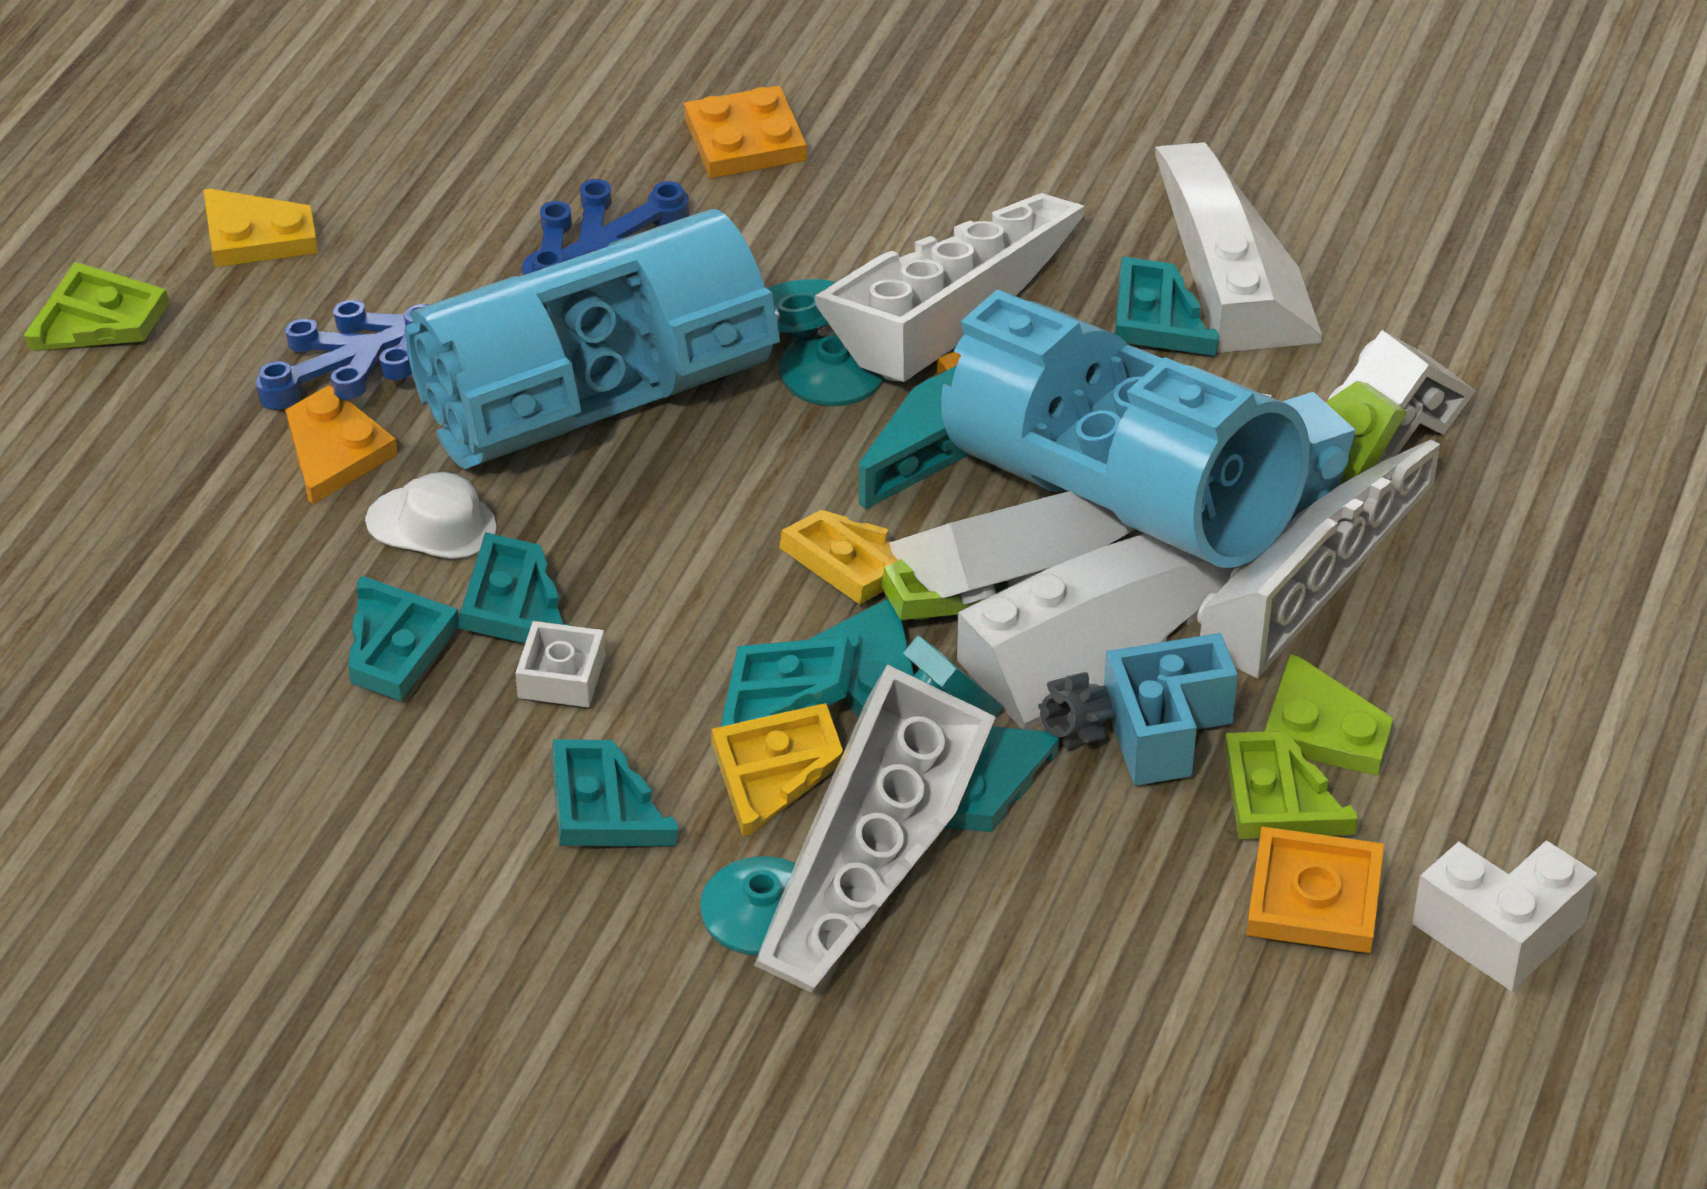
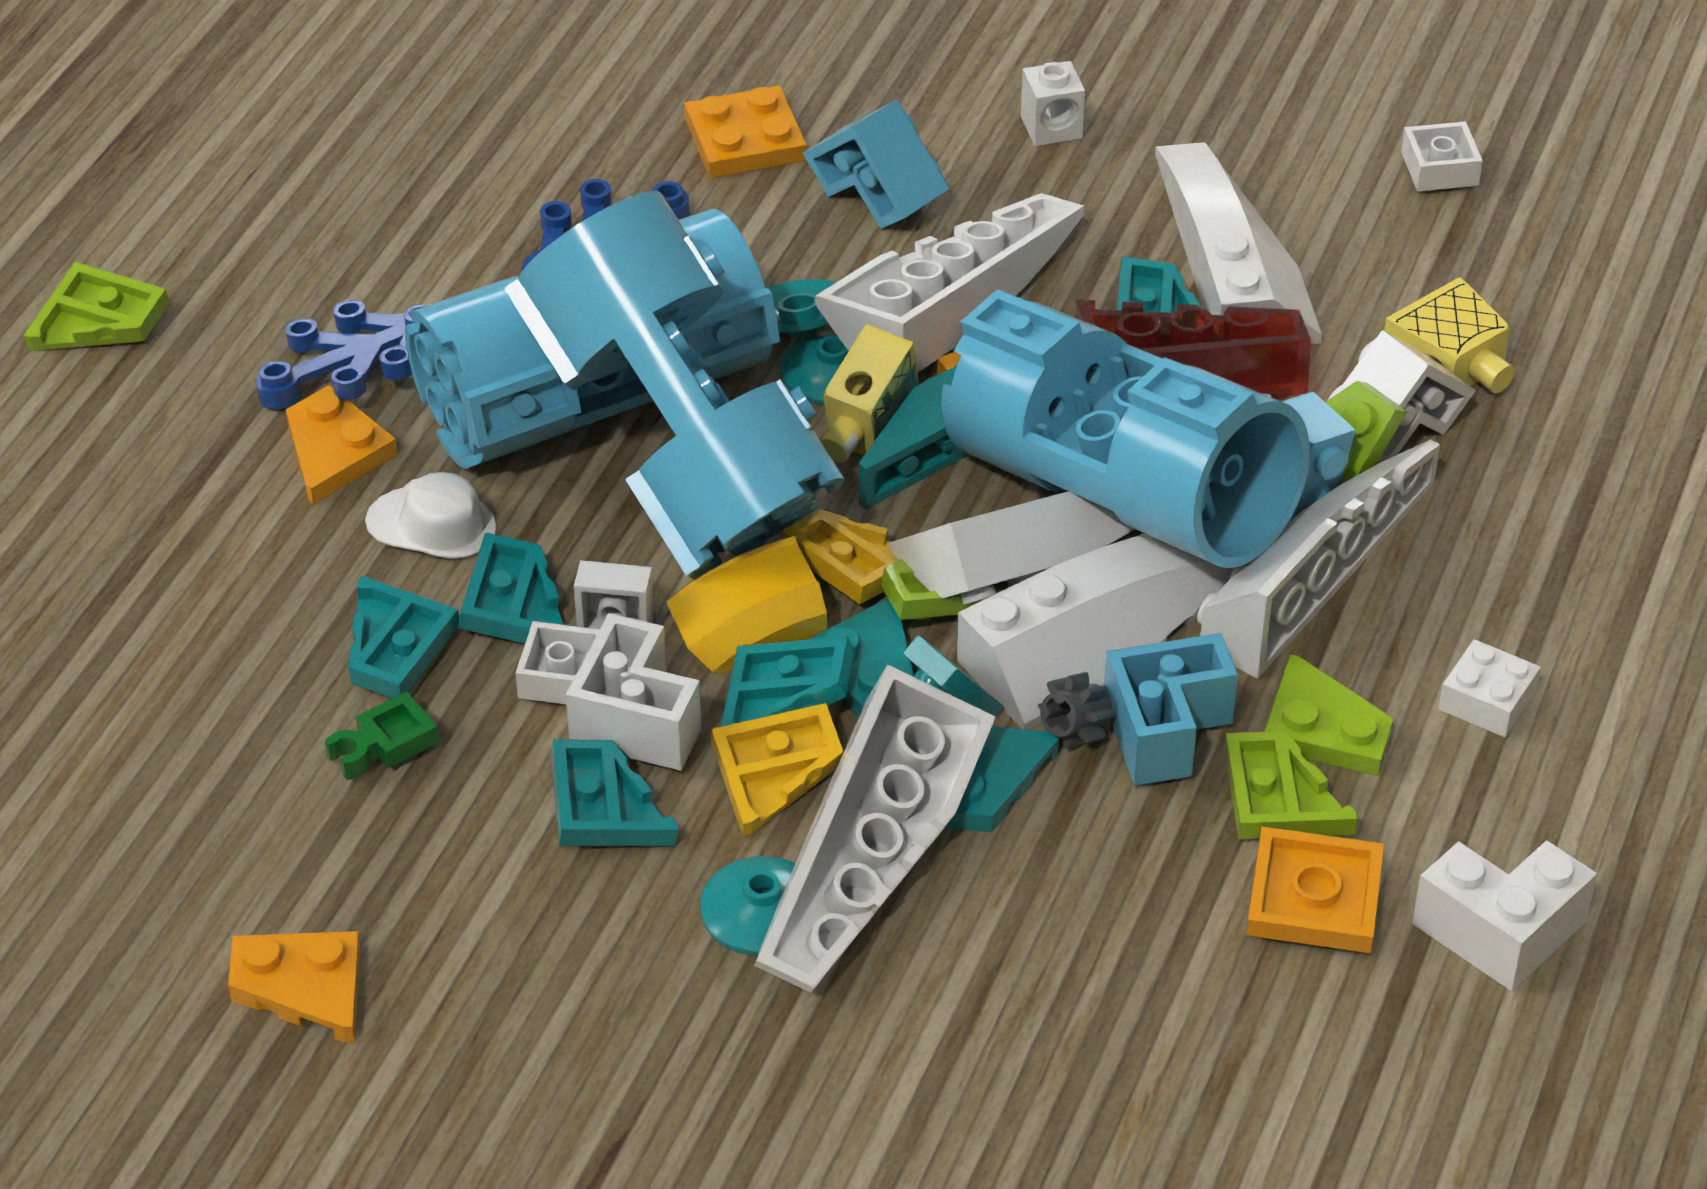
(257, 228): yellow wing -> none
(299, 977): none -> light orange wing
(384, 732): none -> green plate
(612, 589): none -> white piece
(622, 297): none -> medium azure cylinder
(631, 697): none -> white brick
(749, 601): none -> yellow slope
(867, 391): none -> light yellow torso
(883, 162): none -> medium azure brick
(1052, 103): none -> white brick
(1245, 345): none -> clear red wedge
(1441, 156): none -> white piece
(1458, 333): none -> light yellow torso
(1489, 688): none -> white piece

